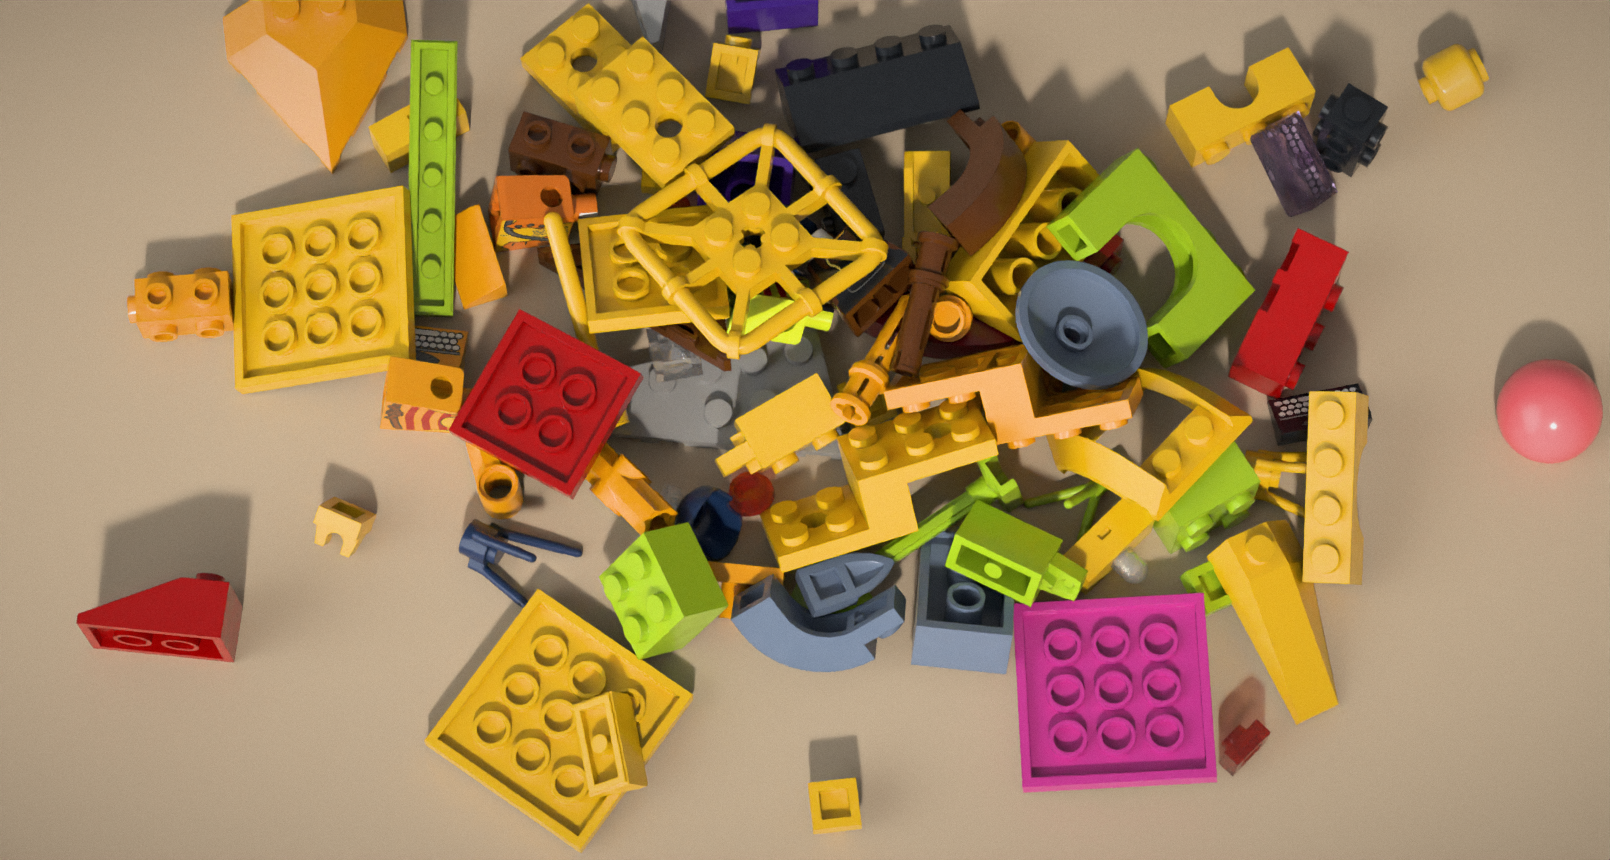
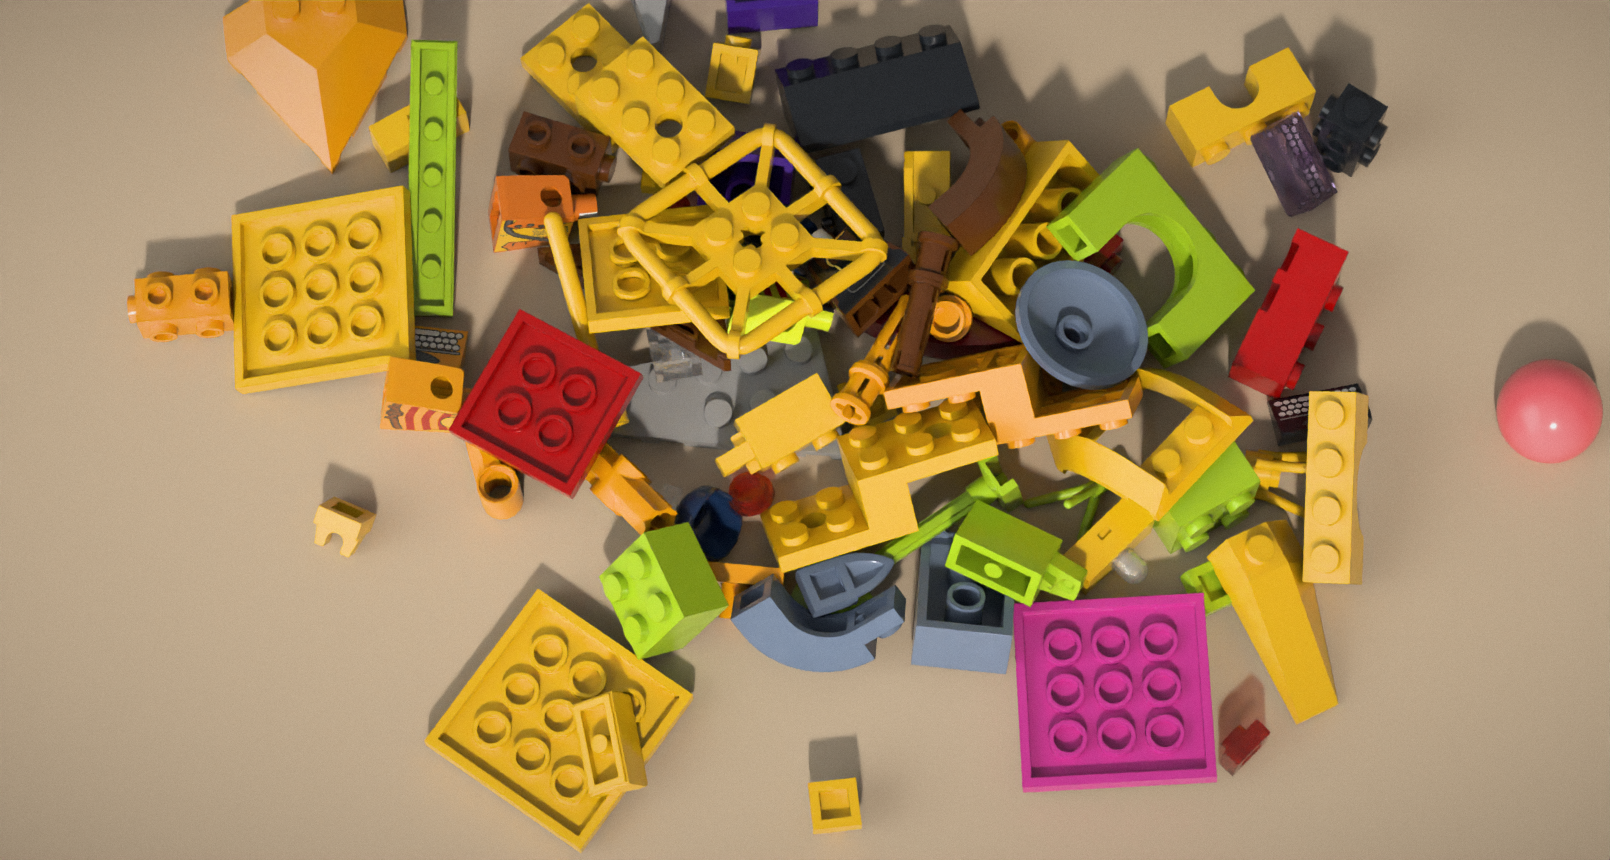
(172, 619): red slope -> none
(475, 261): light orange slope -> none
(489, 543): dark blue plant -> none
(1453, 77): yellow head -> none

